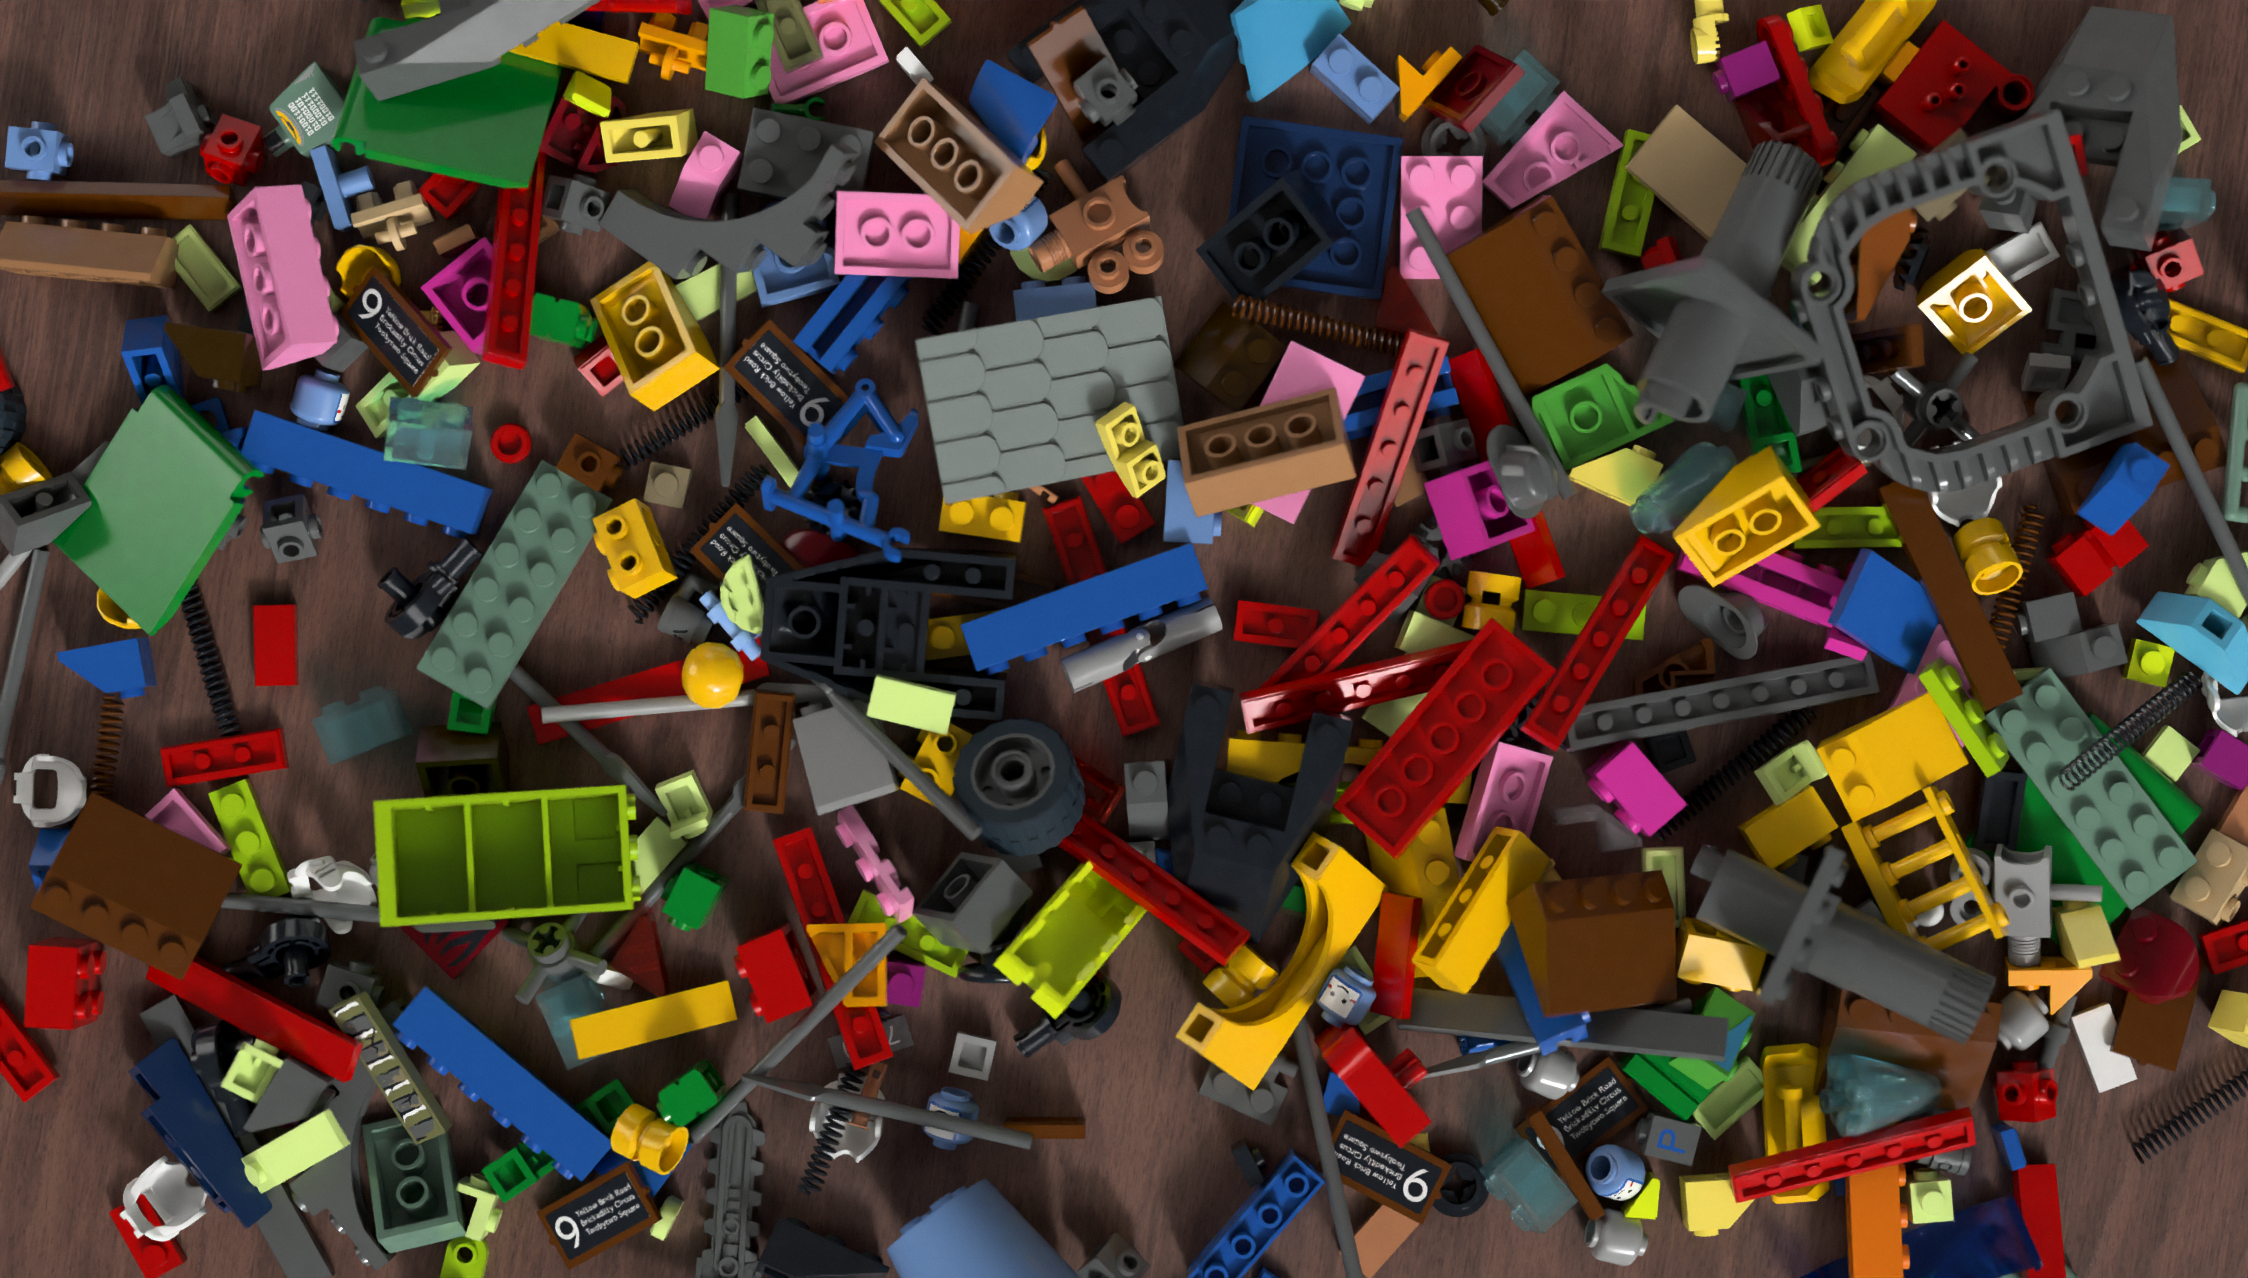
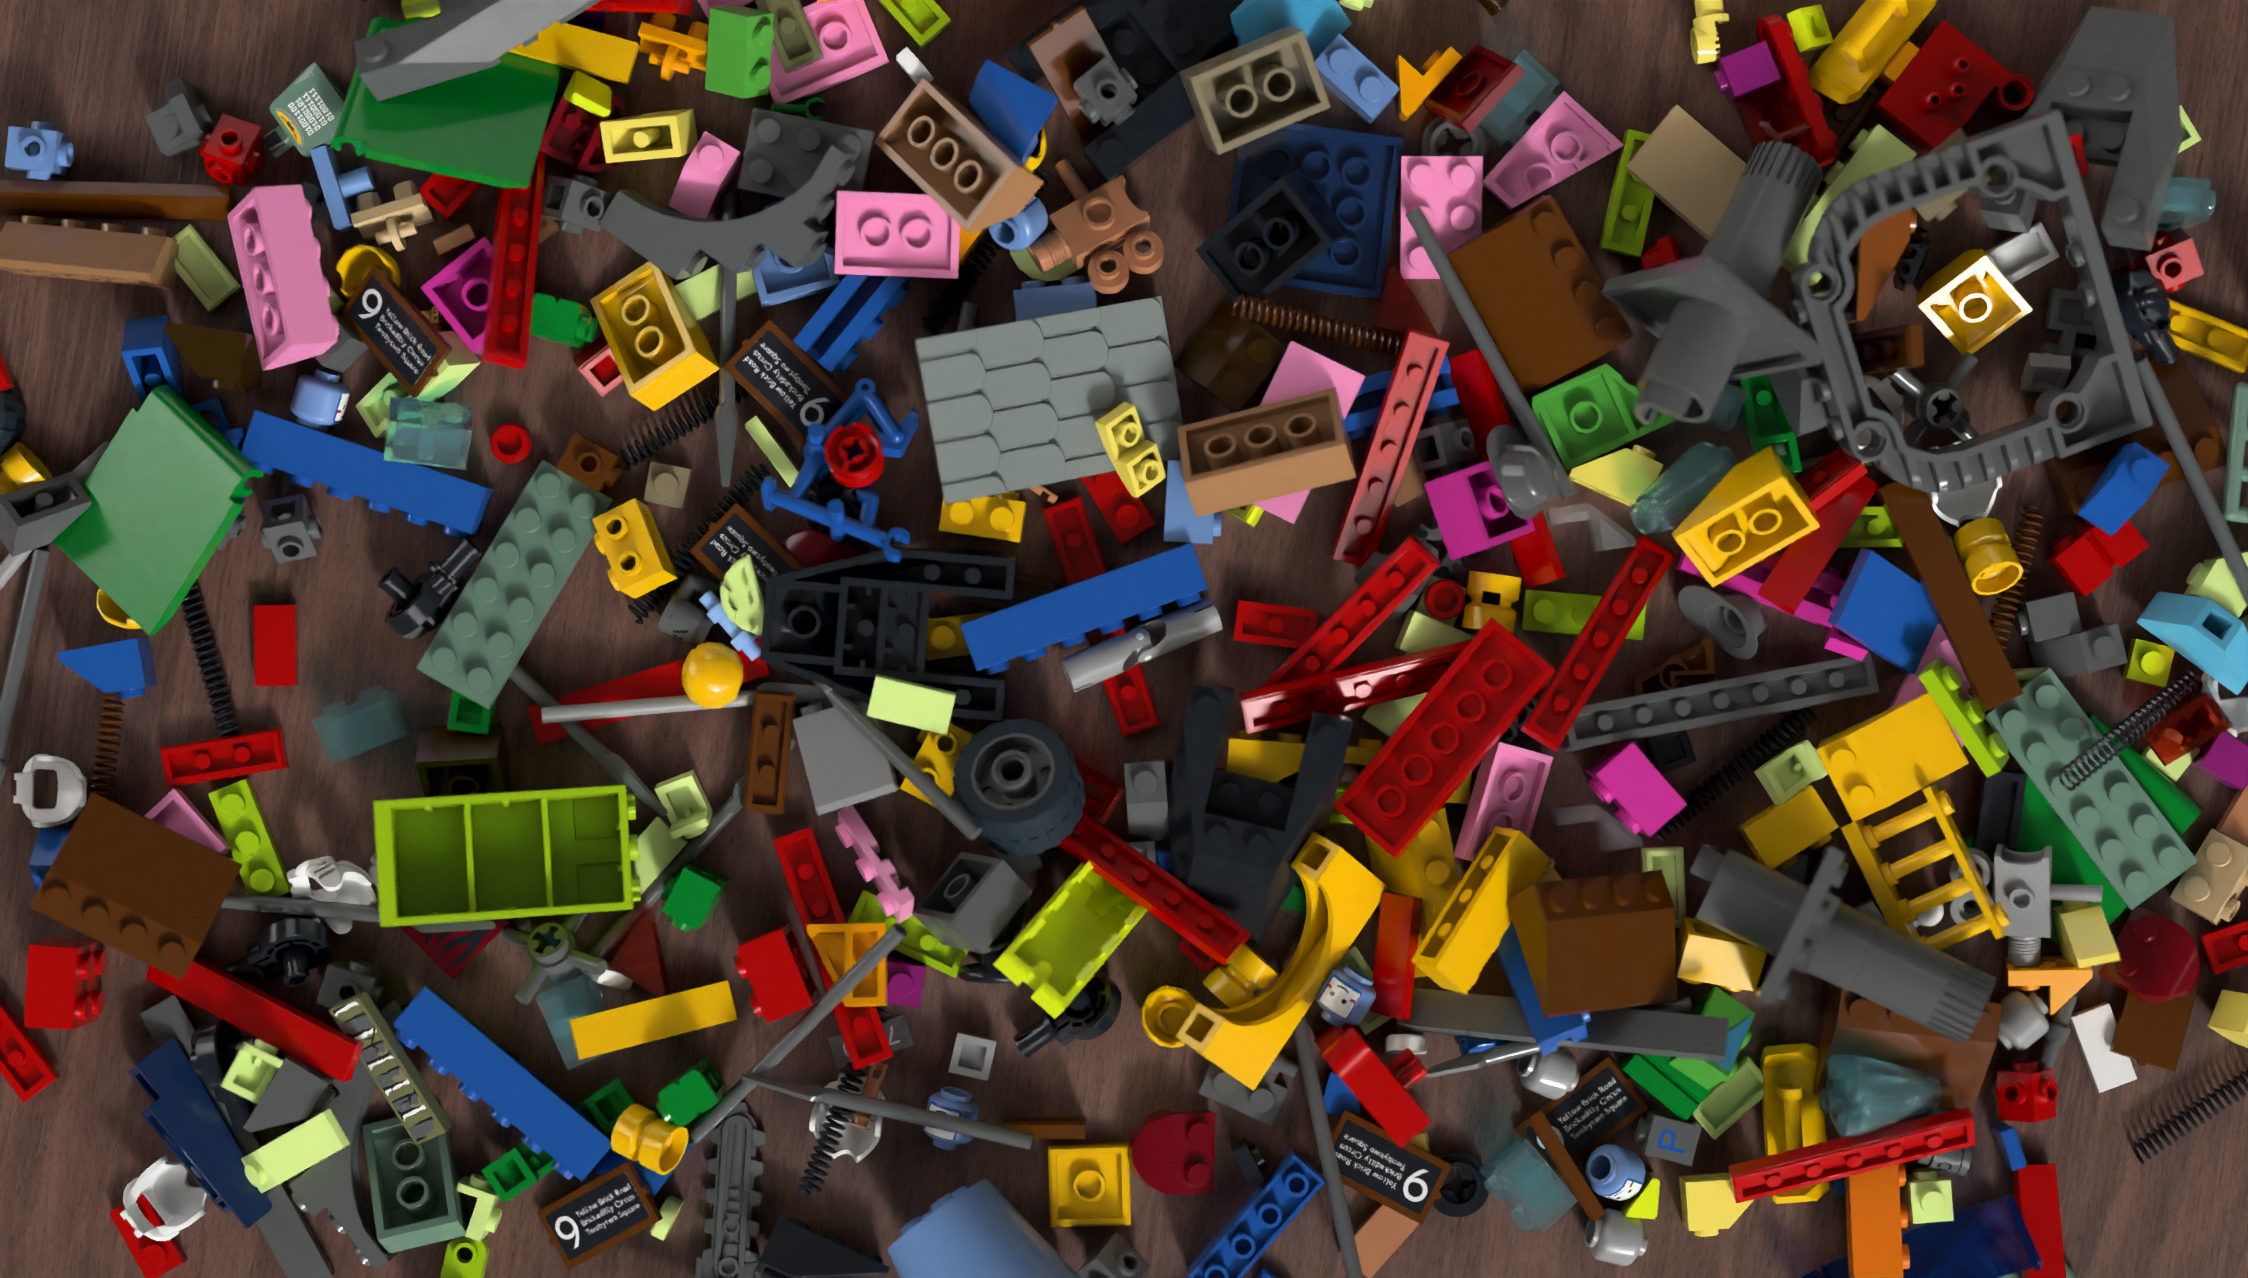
(862, 468): none -> red wheel
(1089, 1184): none -> yellow tile
(1165, 1014): none -> yellow hair
(1175, 1152): none -> dark red slope
(1255, 89): none -> dark tan brick
(1399, 1042): none -> white tile
(1602, 531): none -> clear slope
(1810, 554): none -> red tile
(2187, 727): none -> clear red slope

